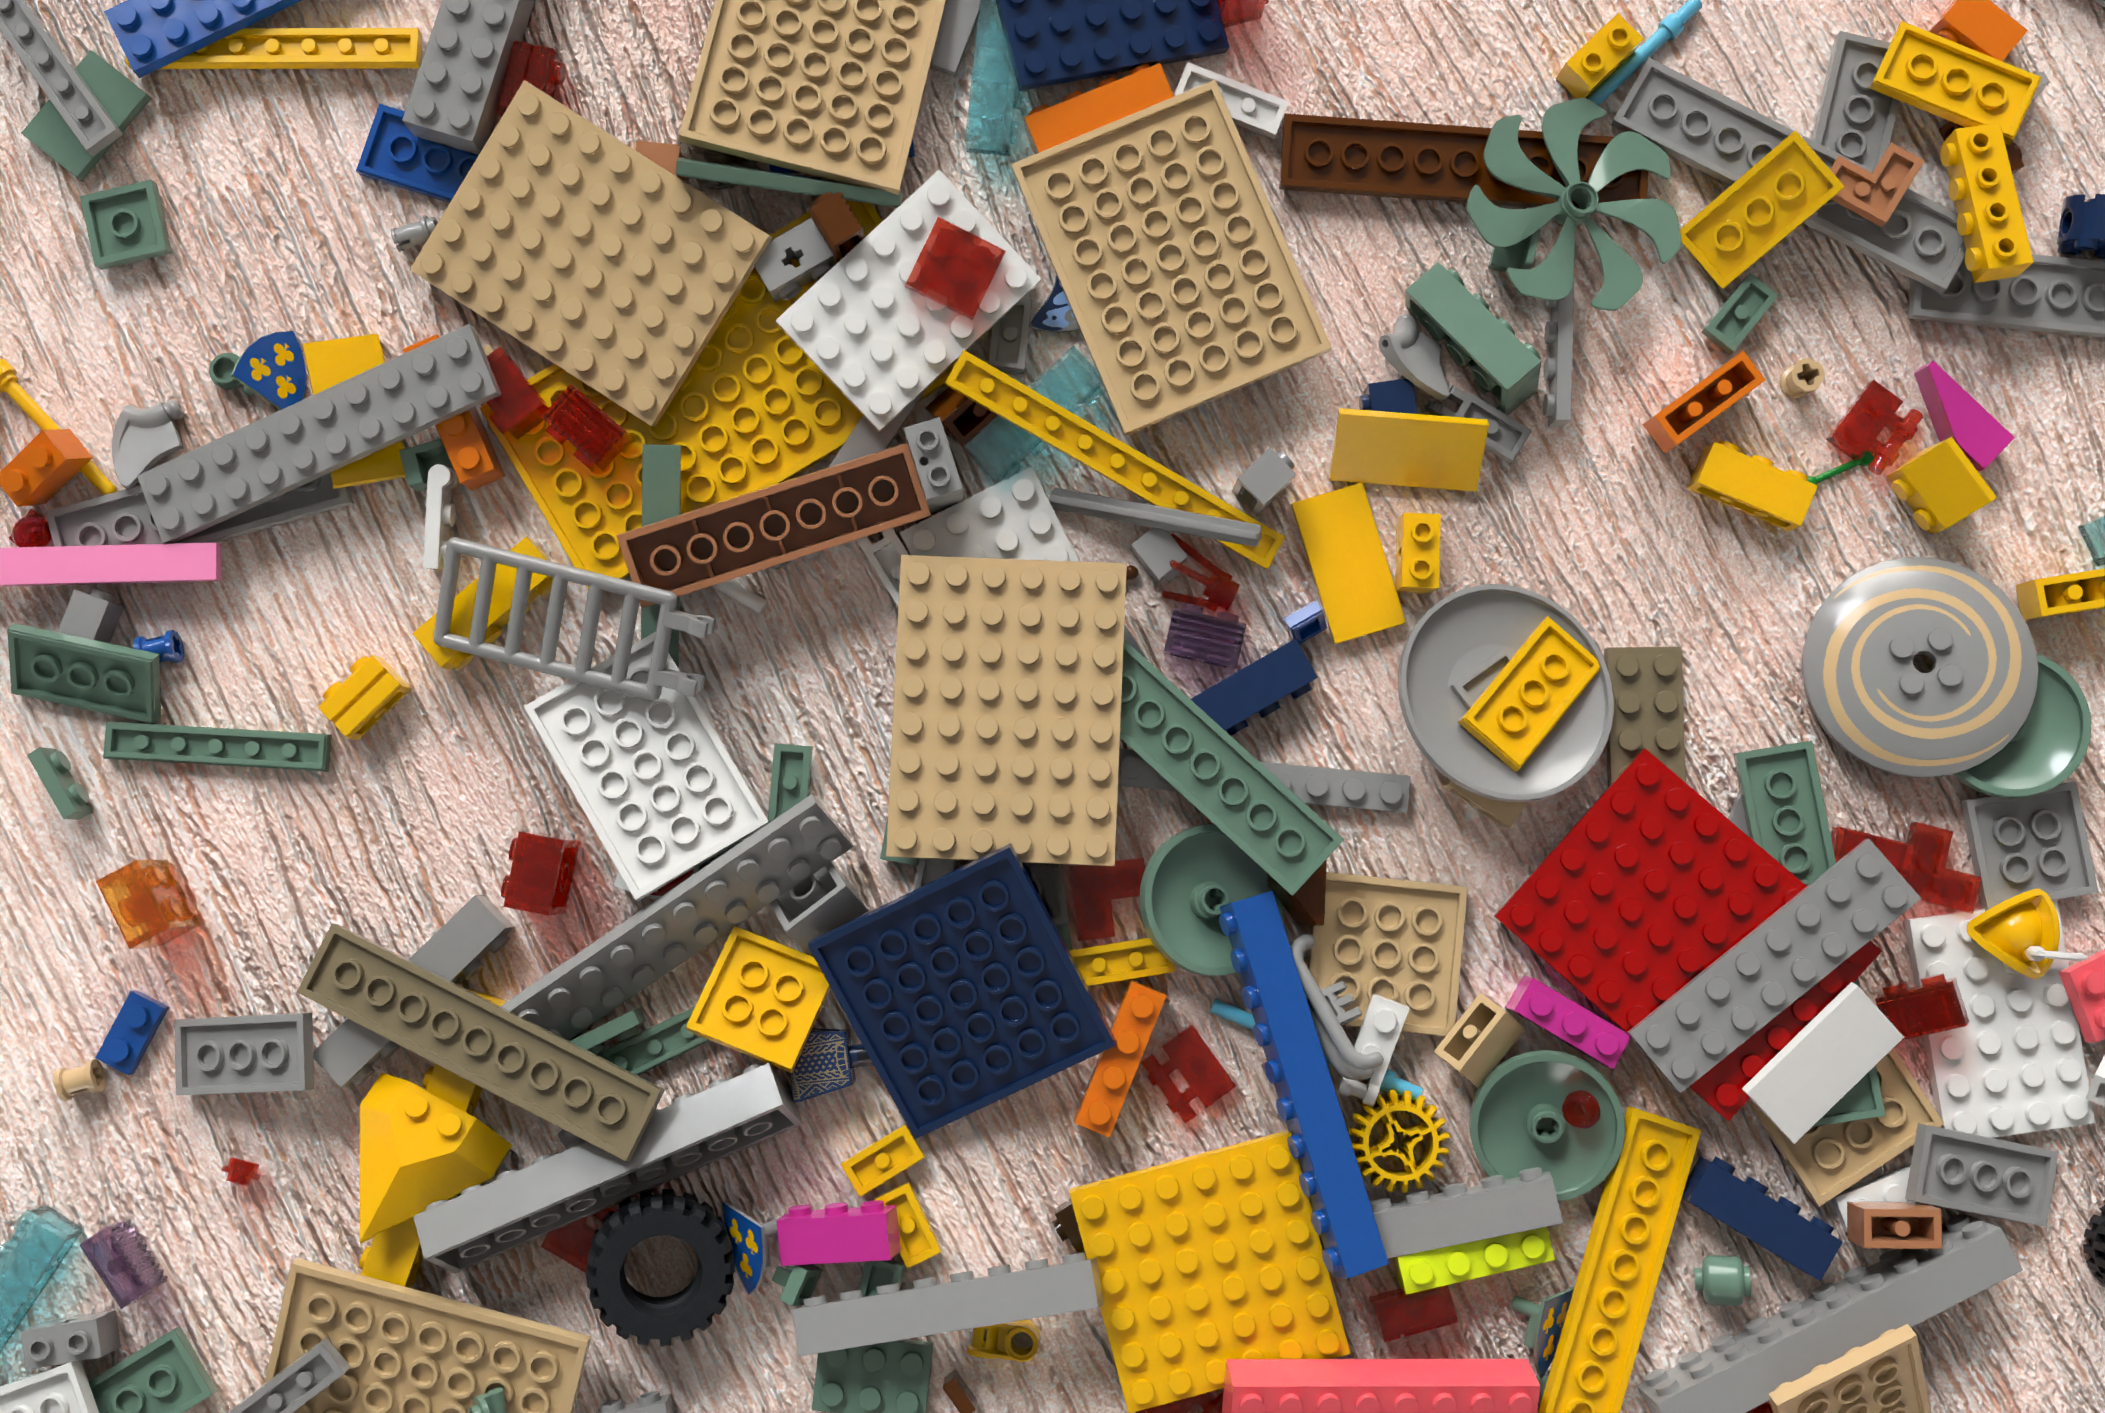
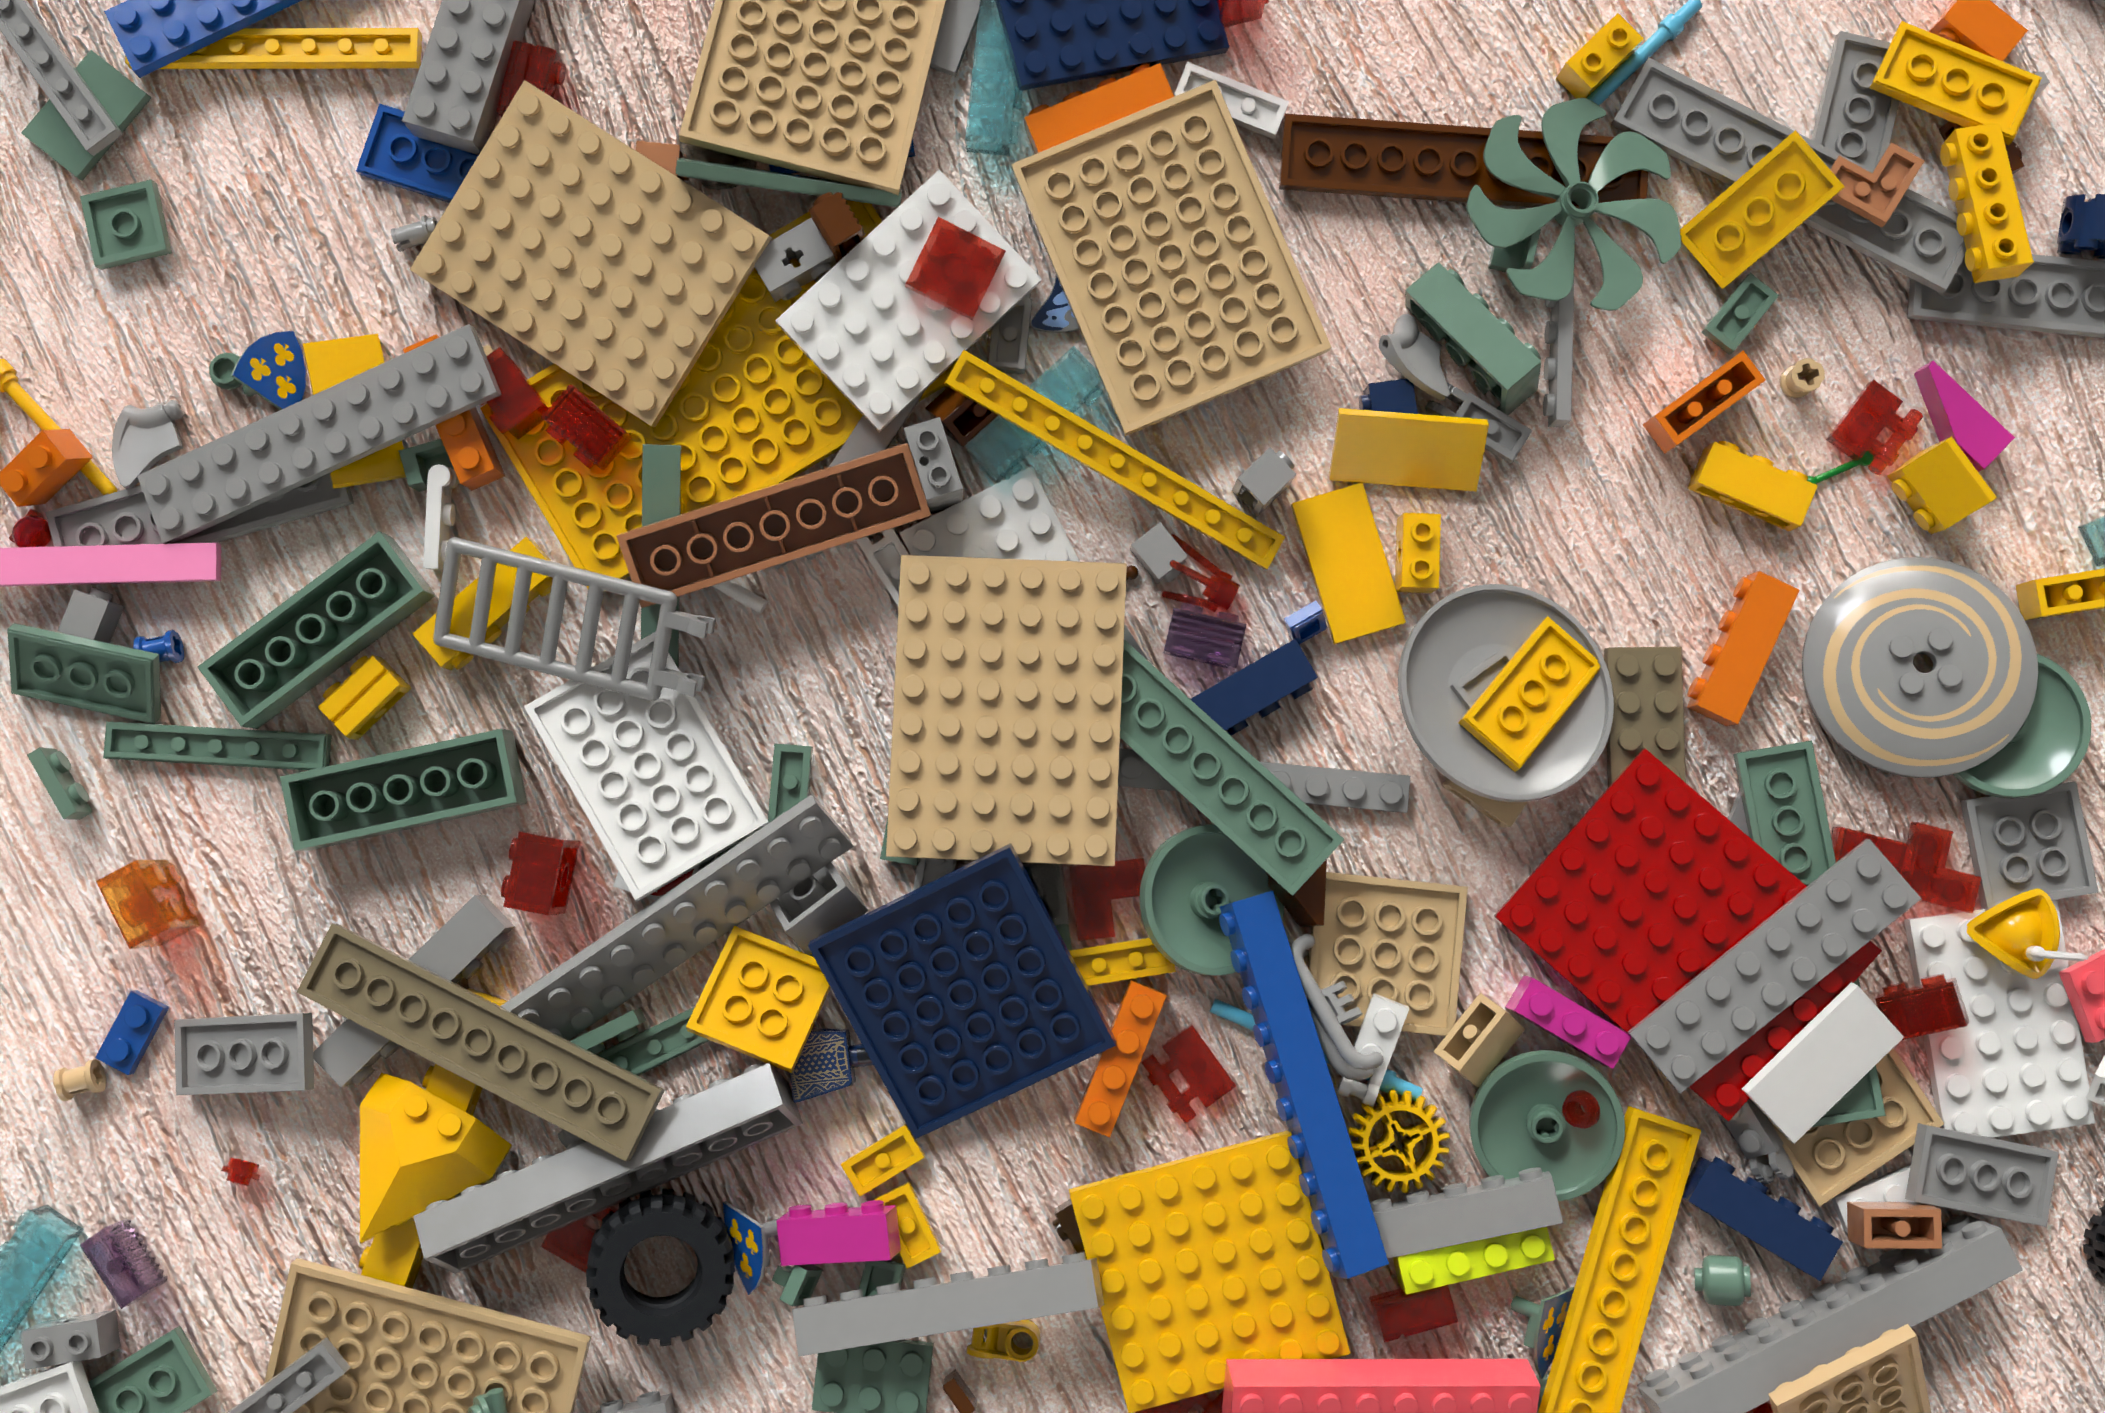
(316, 631): none -> sand green brick
(403, 790): none -> sand green brick
(1156, 517): light grey axle -> none
(1742, 648): none -> orange brick
(1756, 1139): none -> light grey hinge

